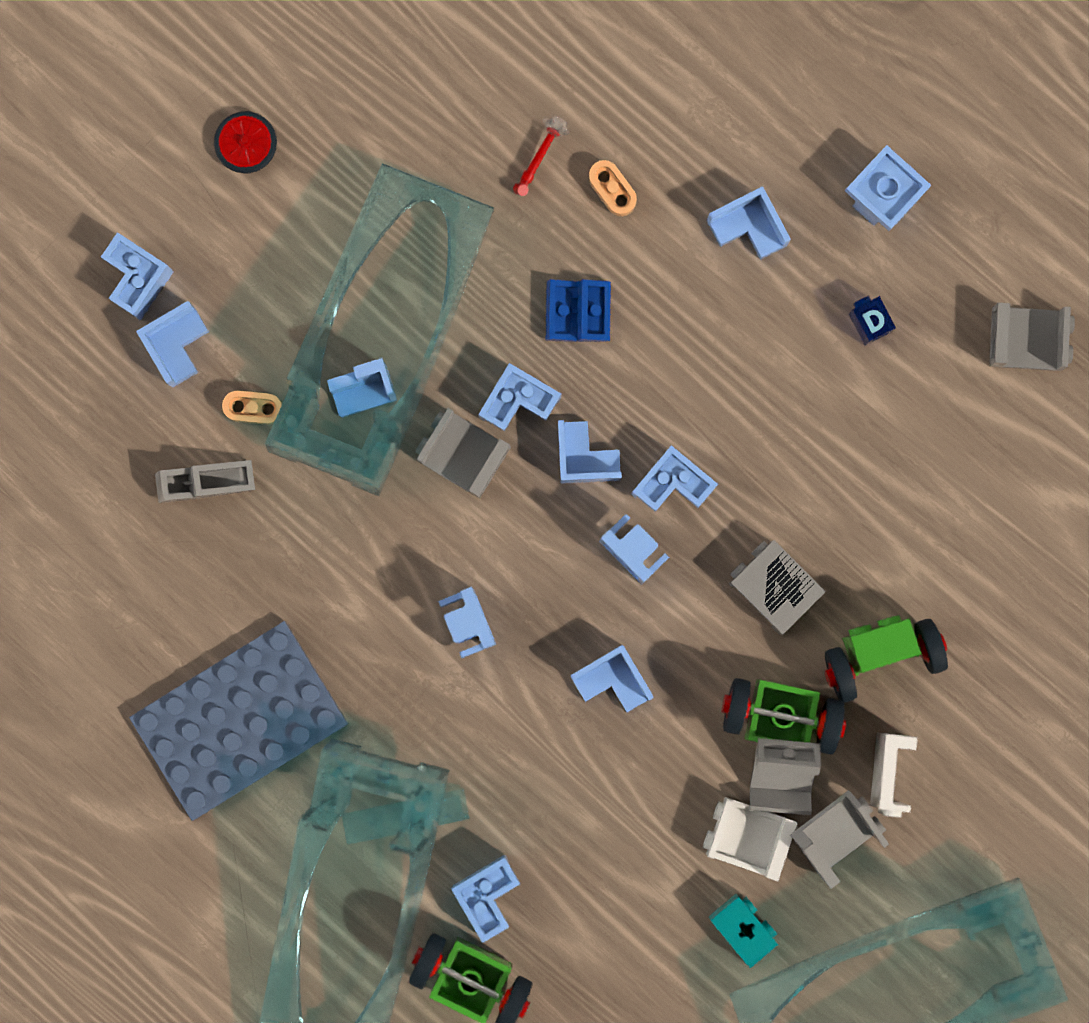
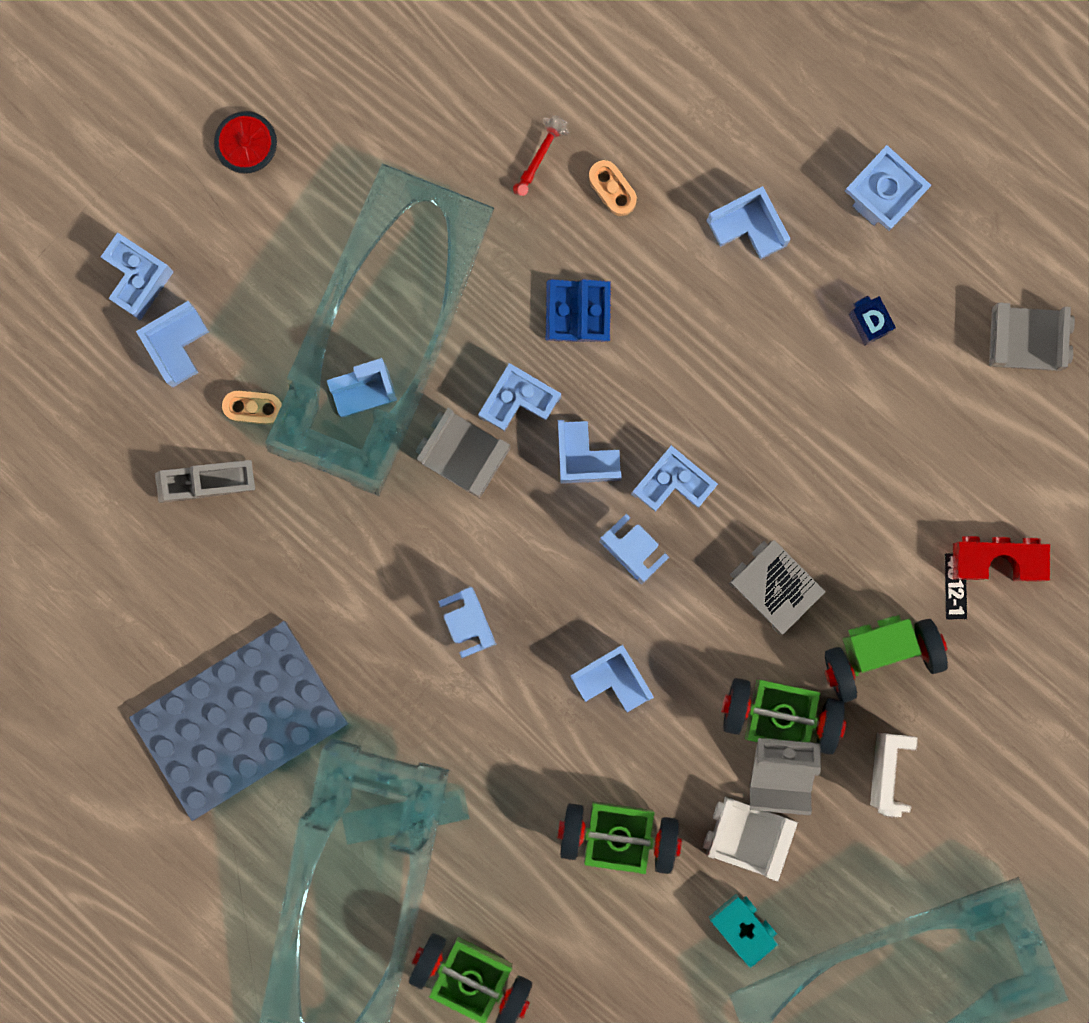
(478, 896): light blue panel -> none
(619, 838): none -> brick
(837, 833): light grey panel -> none
(955, 592): none -> black sticker
(1028, 559): none -> red arch

